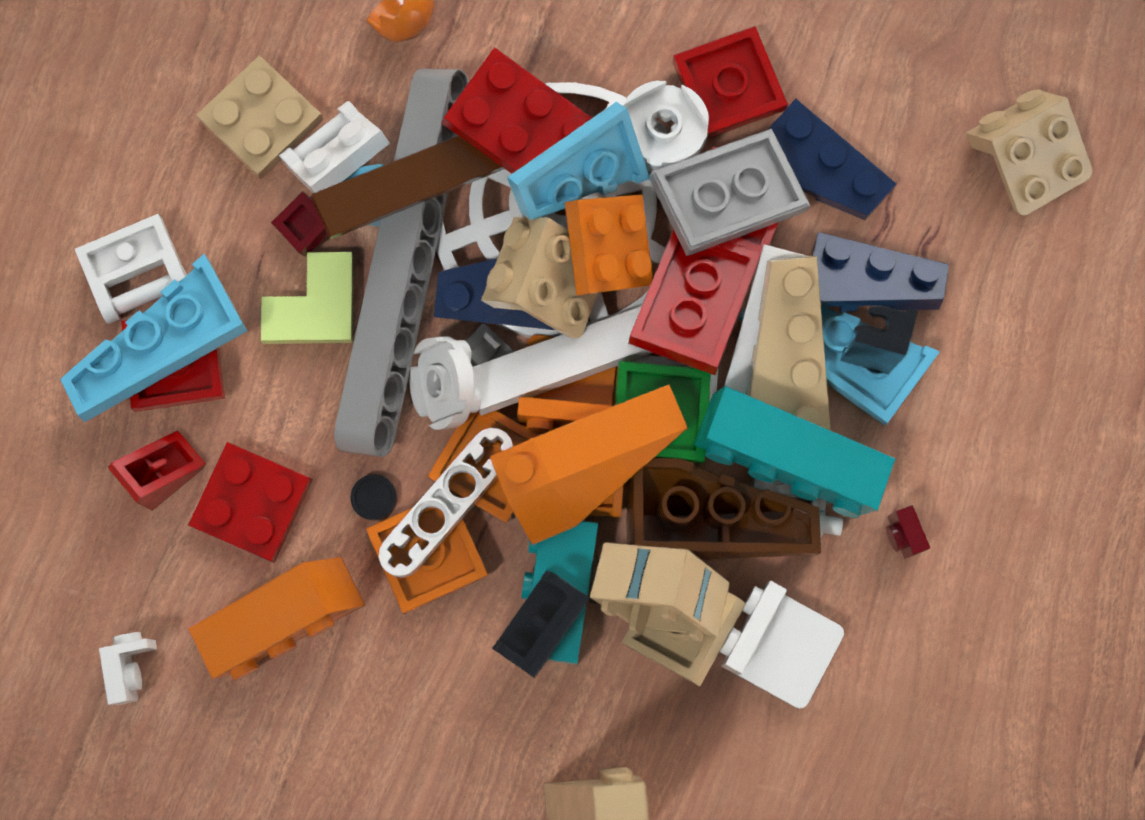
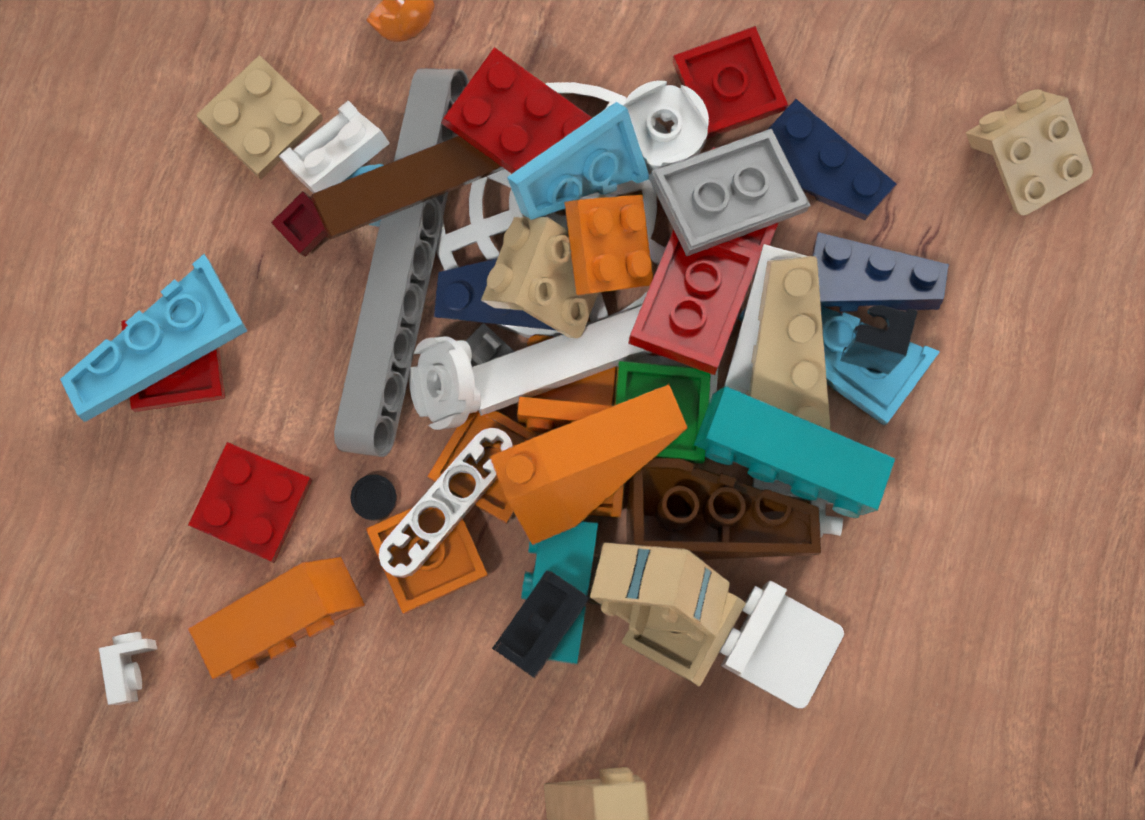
(124, 257): white plate -> none
(157, 469): red slope -> none
(322, 314): yellowish green tile -> none
(906, 532): dark red plate -> none

